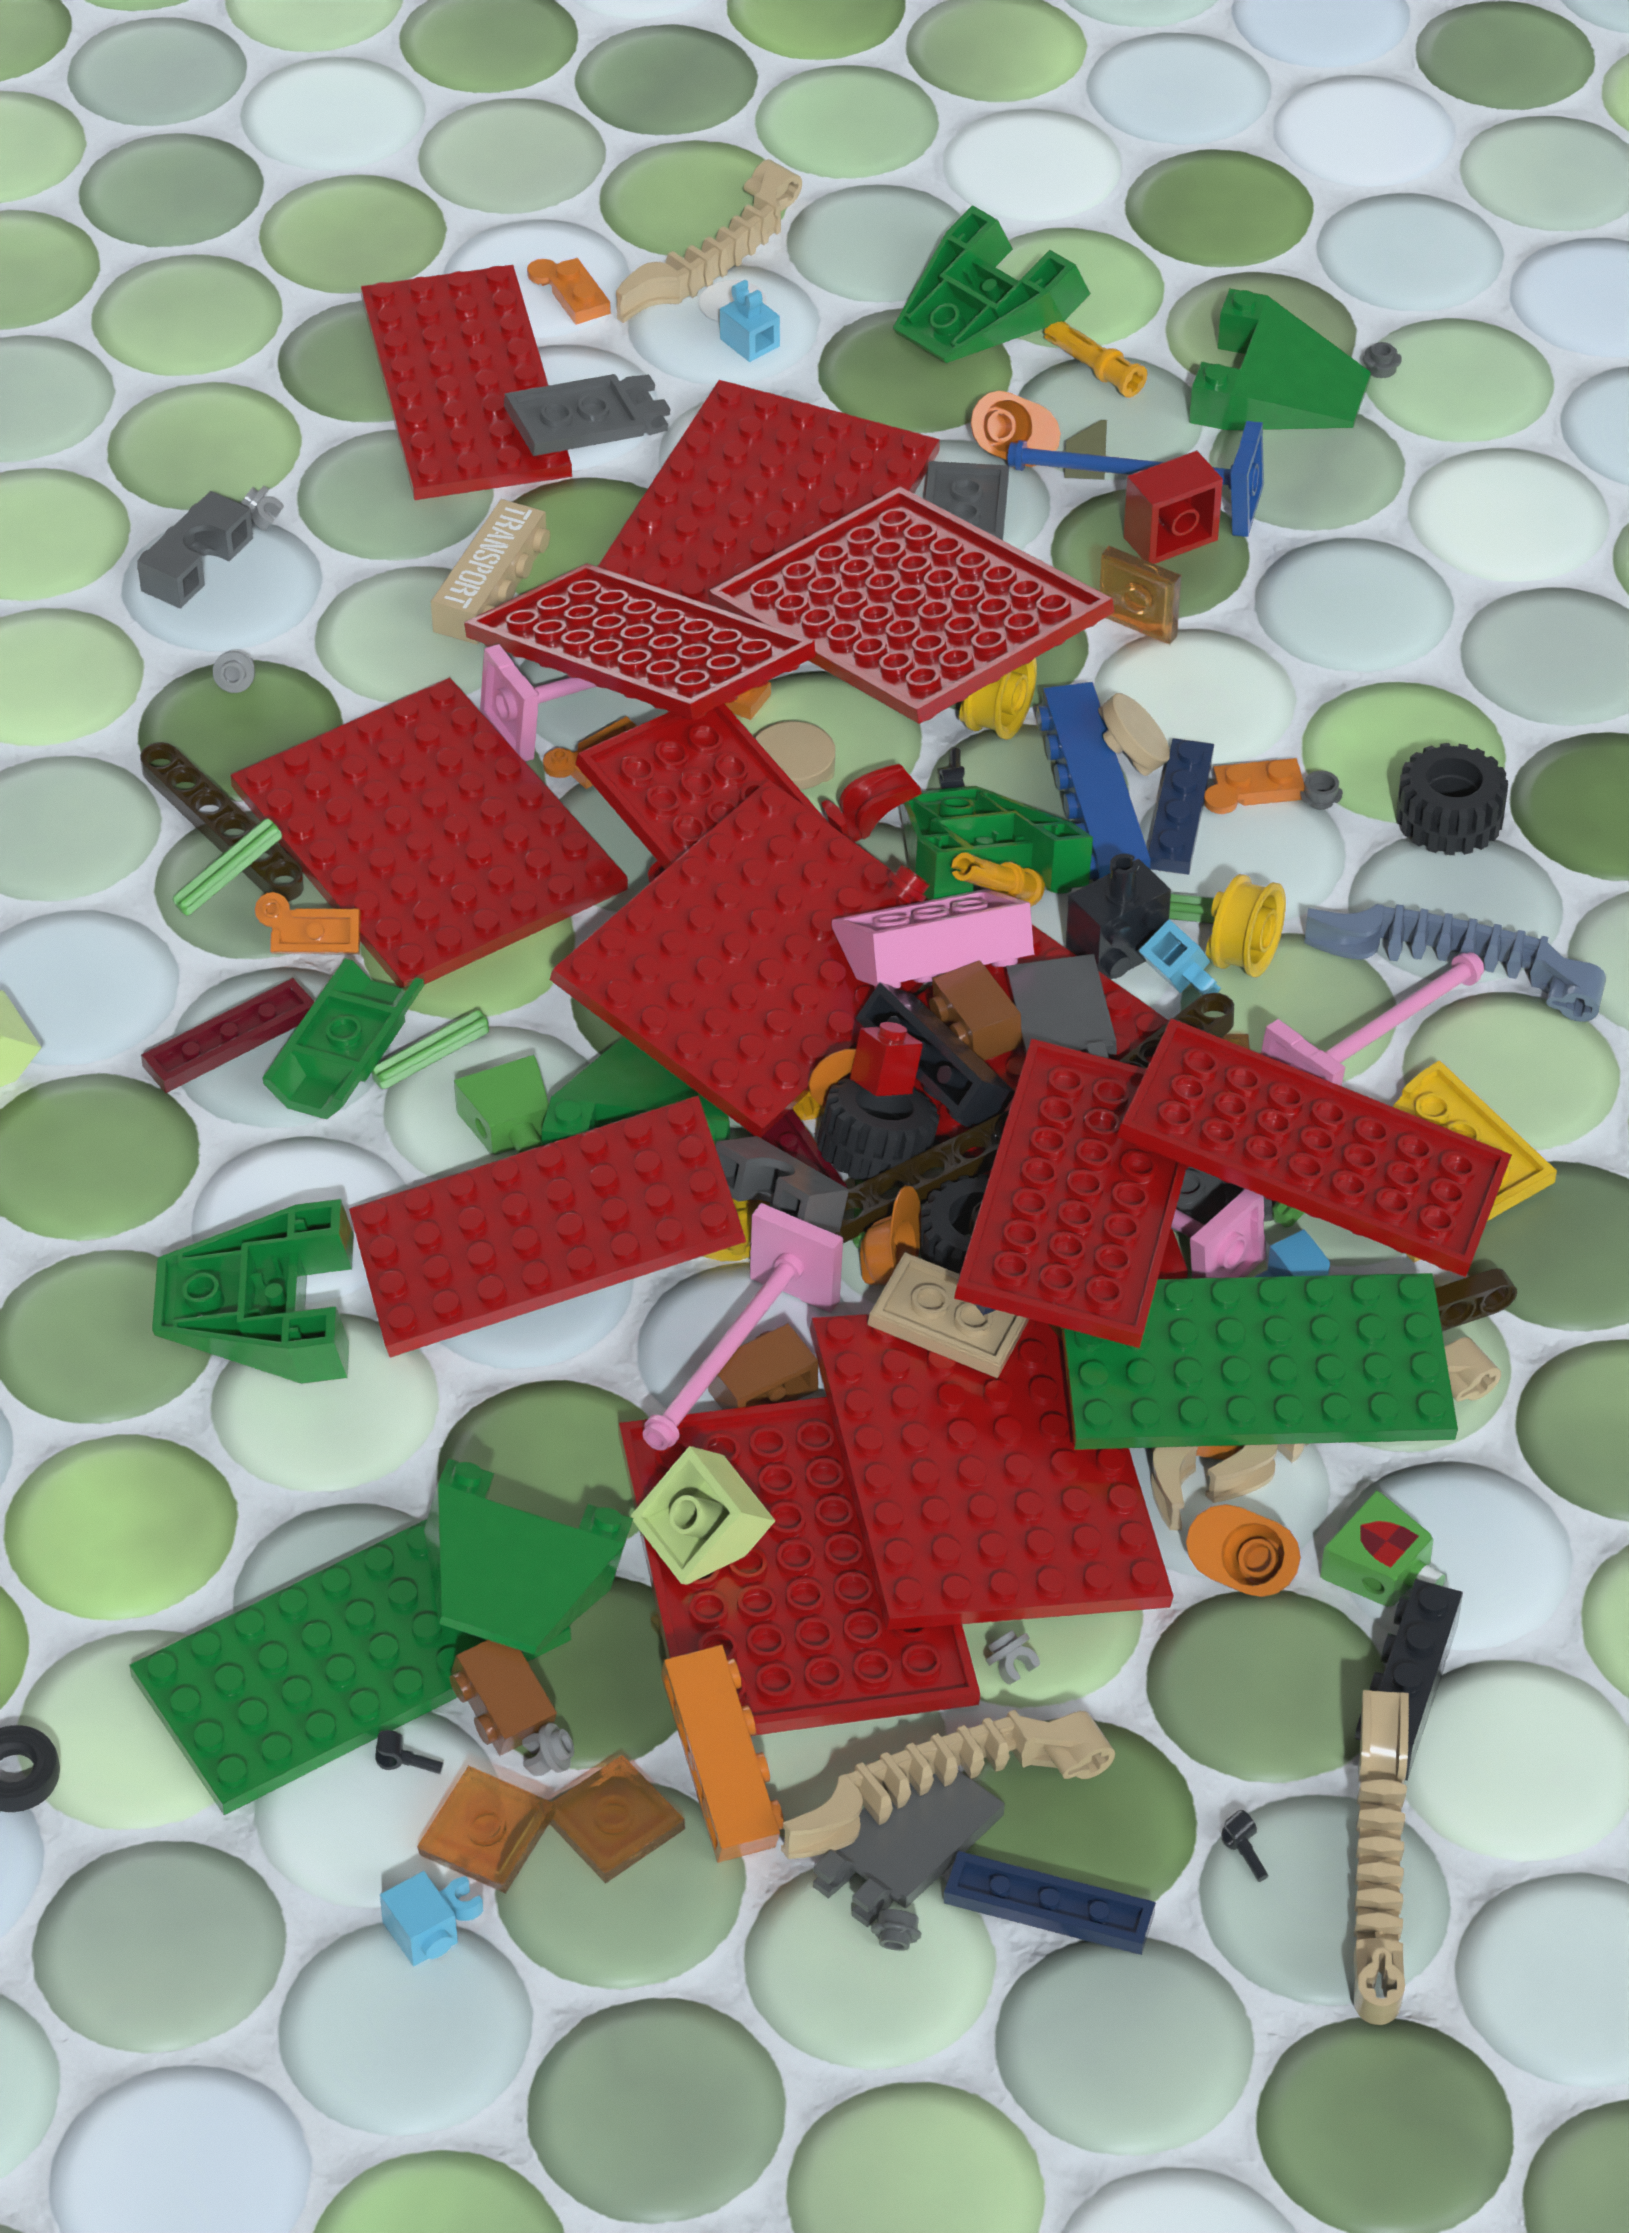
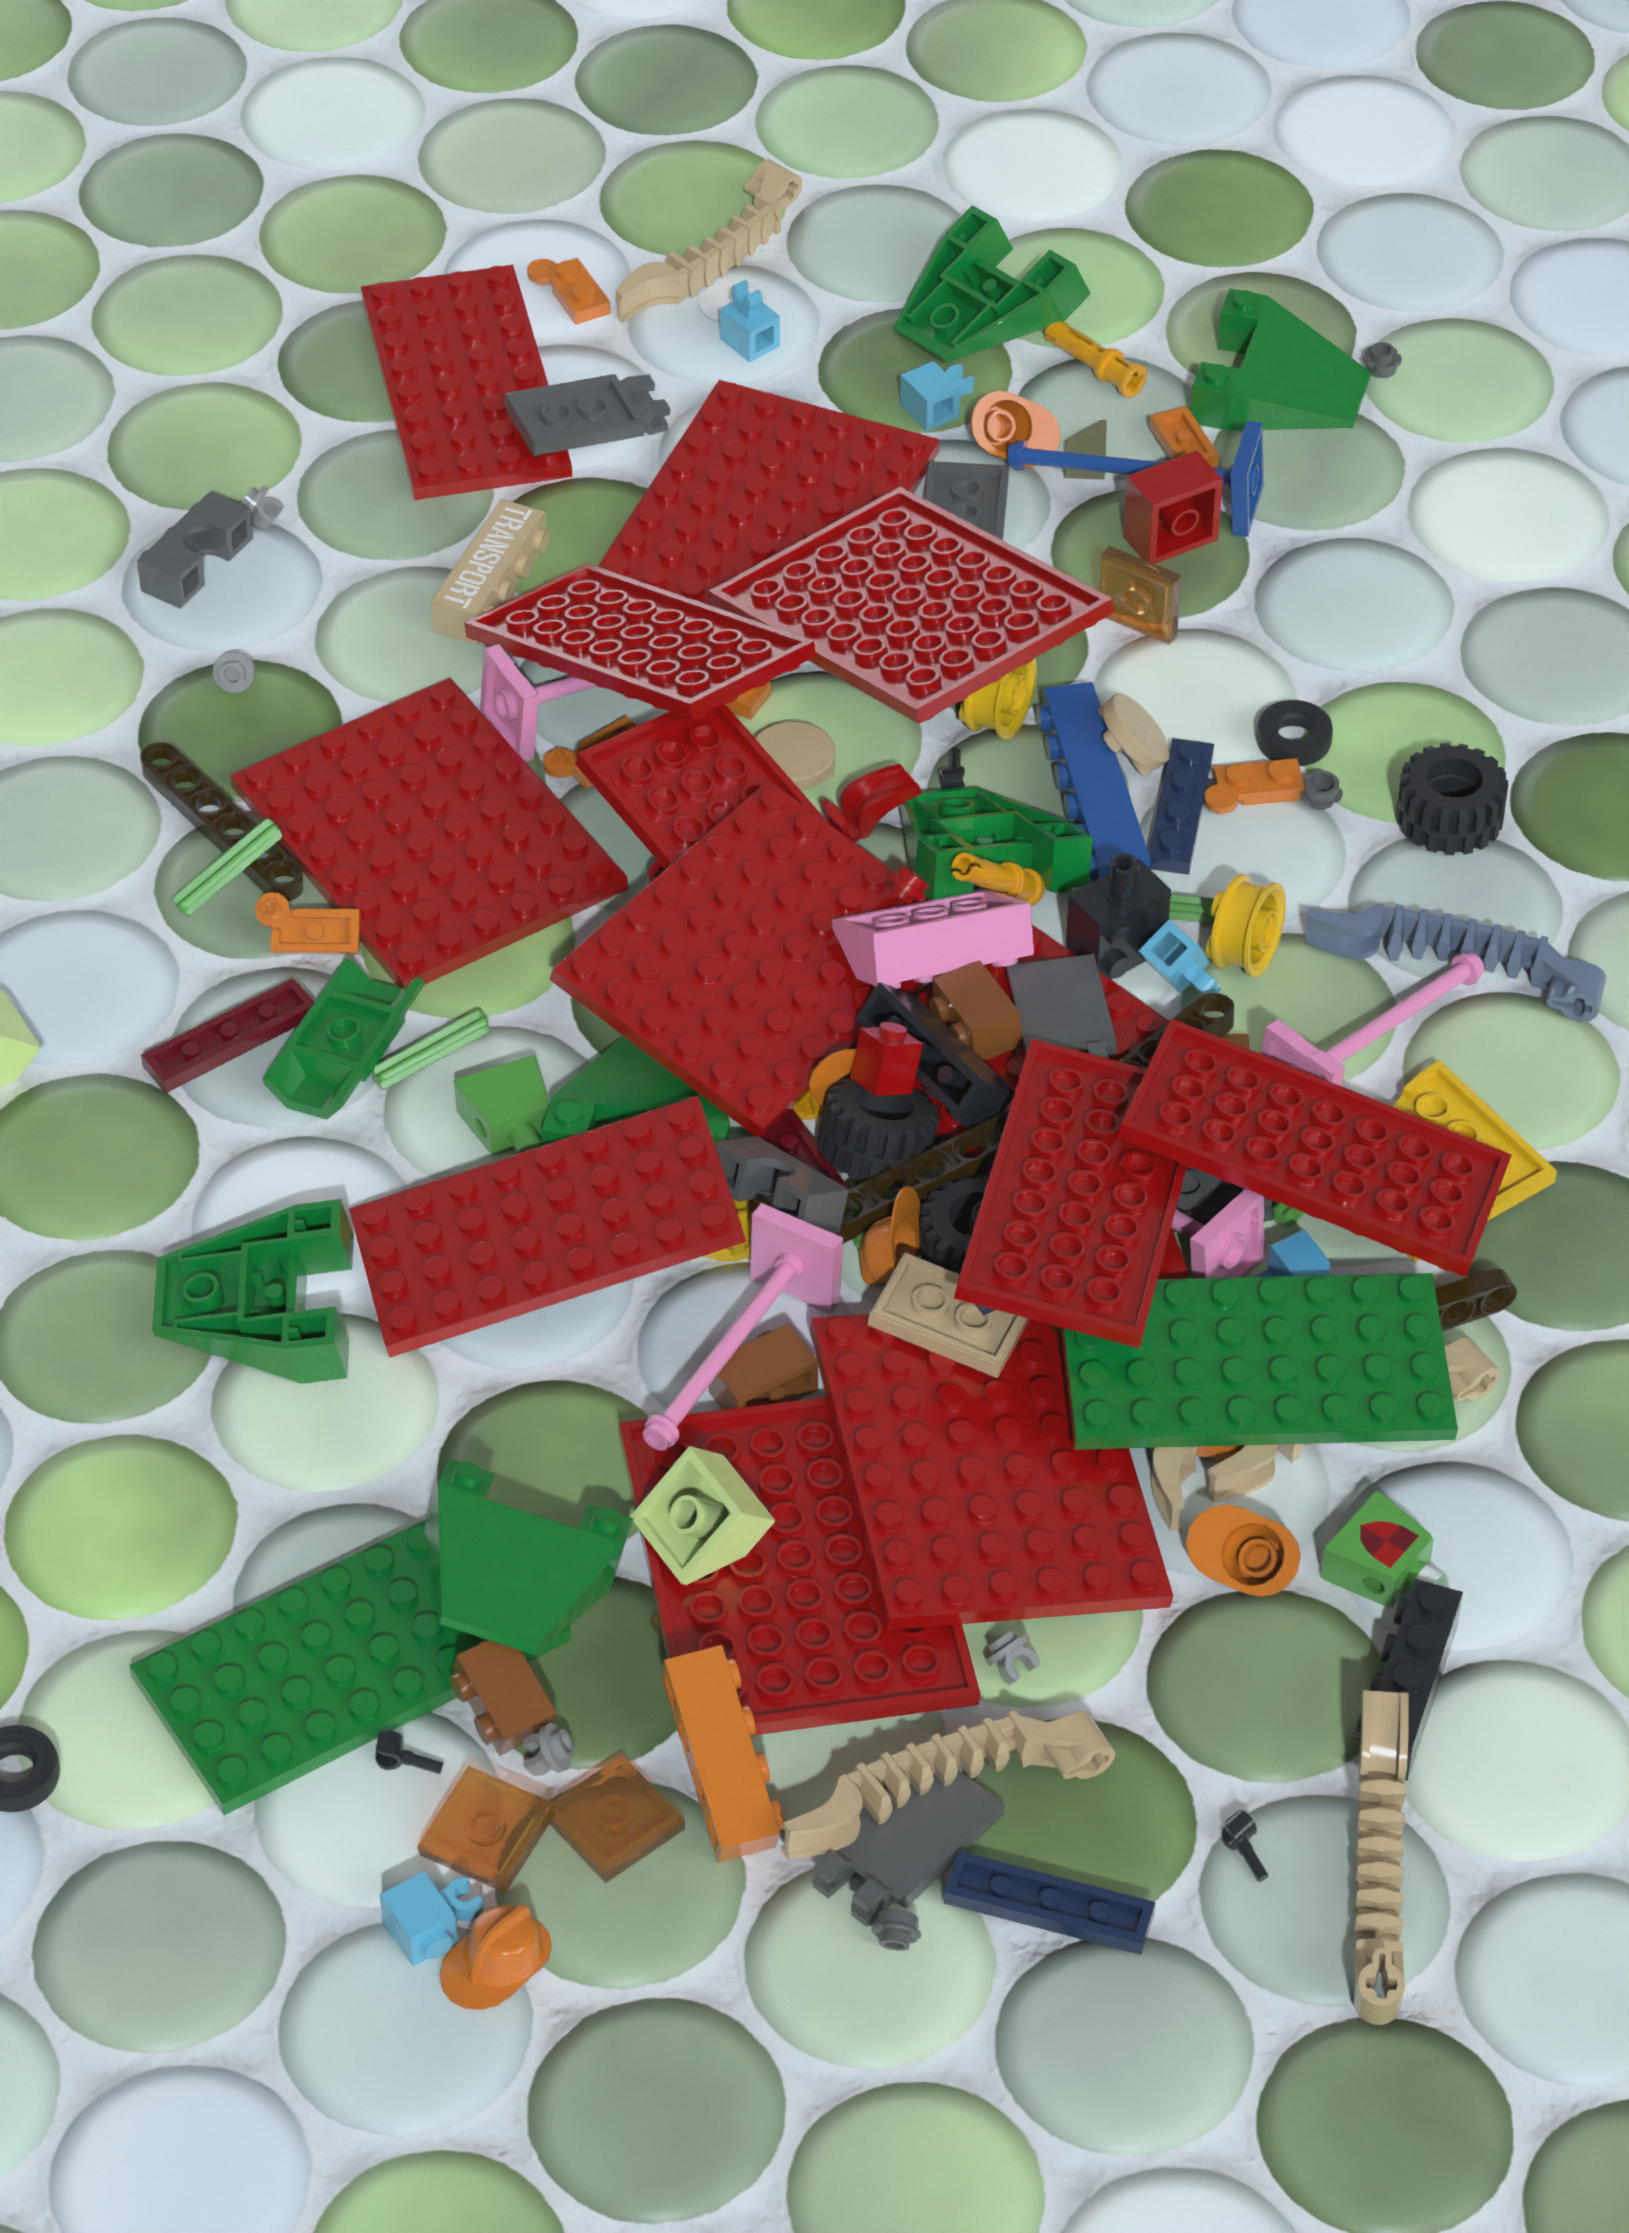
(495, 1957): none -> orange piece
(933, 394): none -> medium azure brick
(1181, 434): none -> orange hinge
(1298, 714): none -> black tyre

